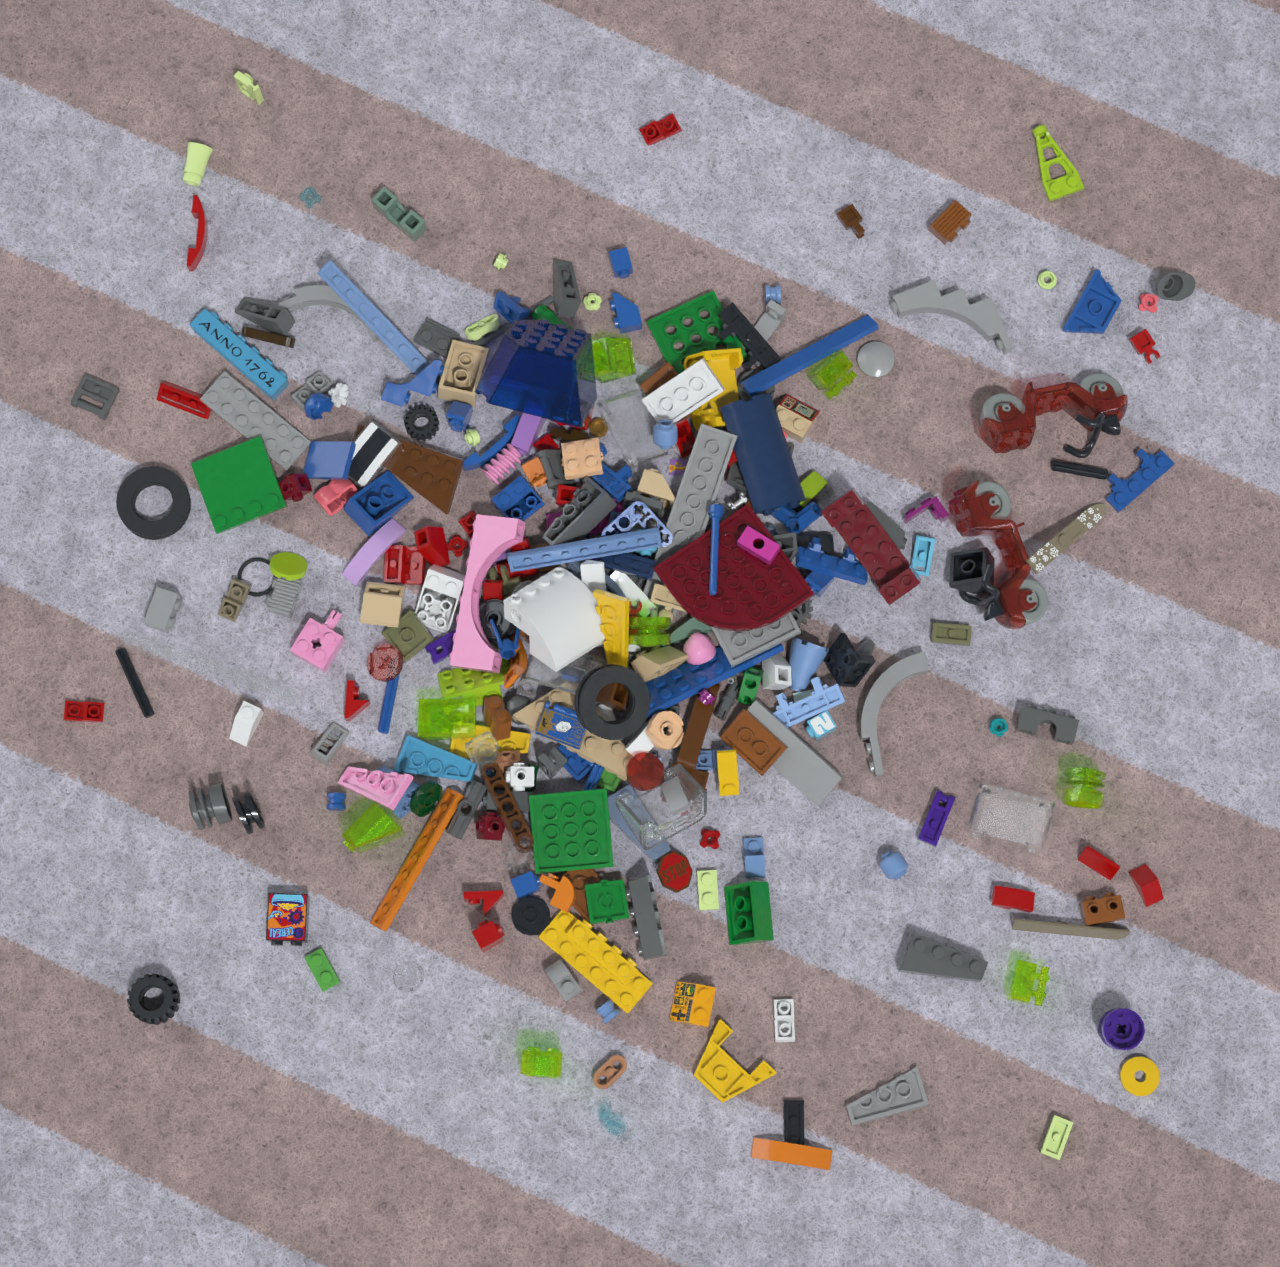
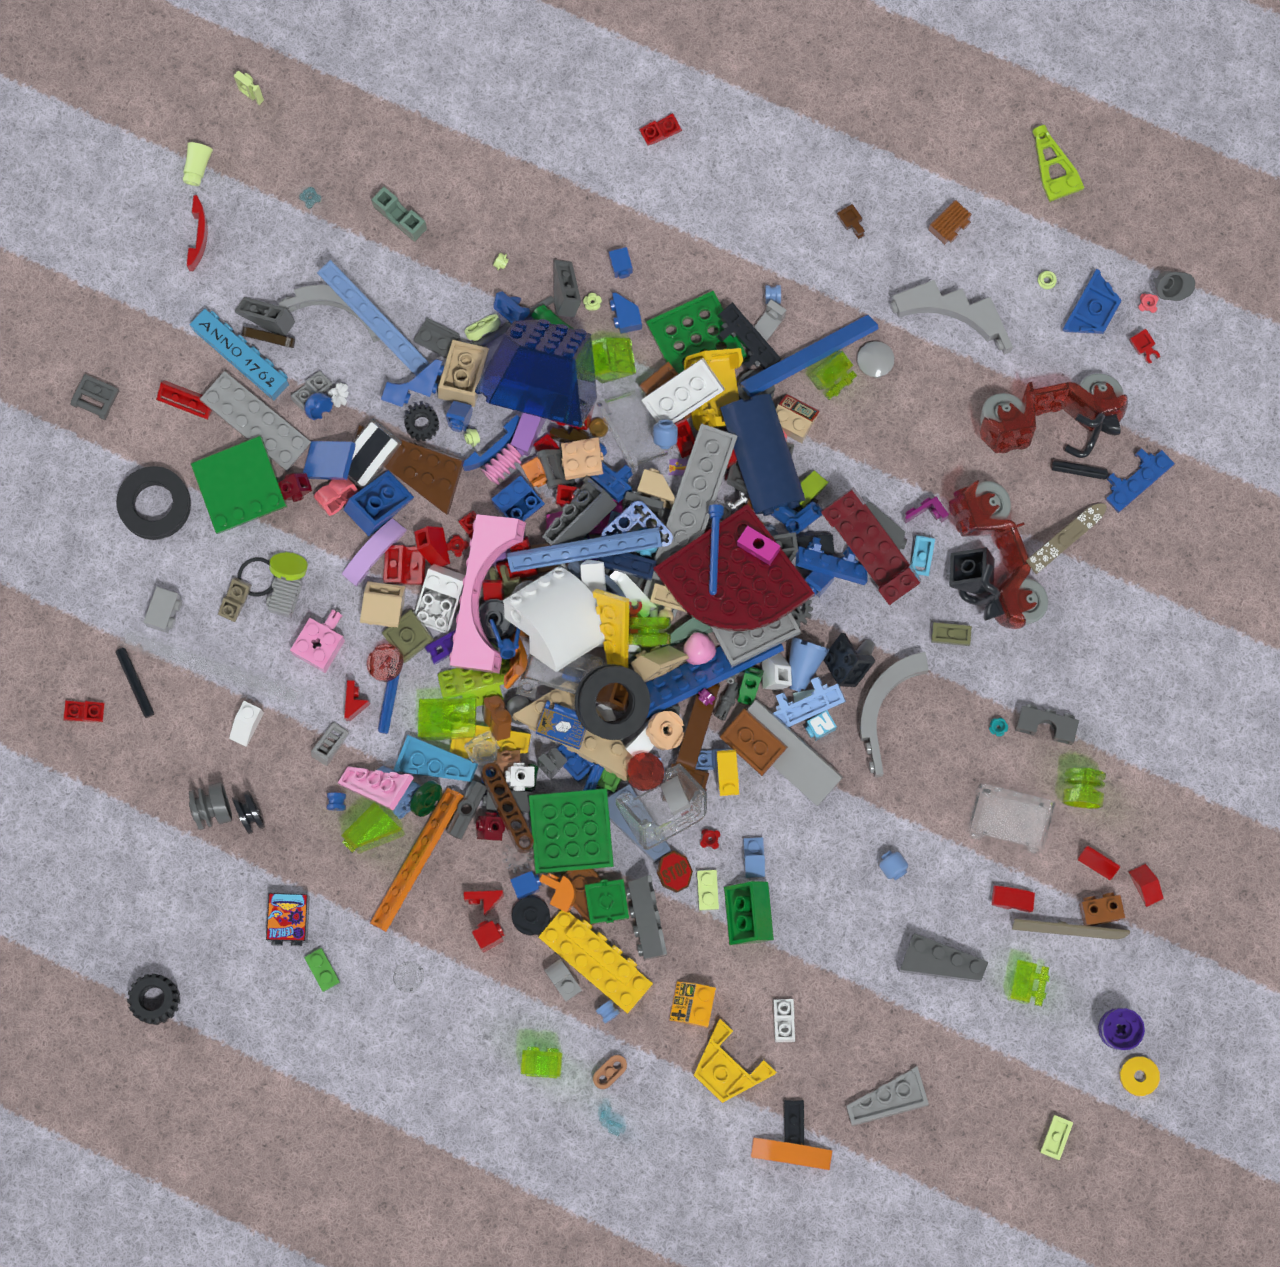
(936, 819): dark purple plate -> none

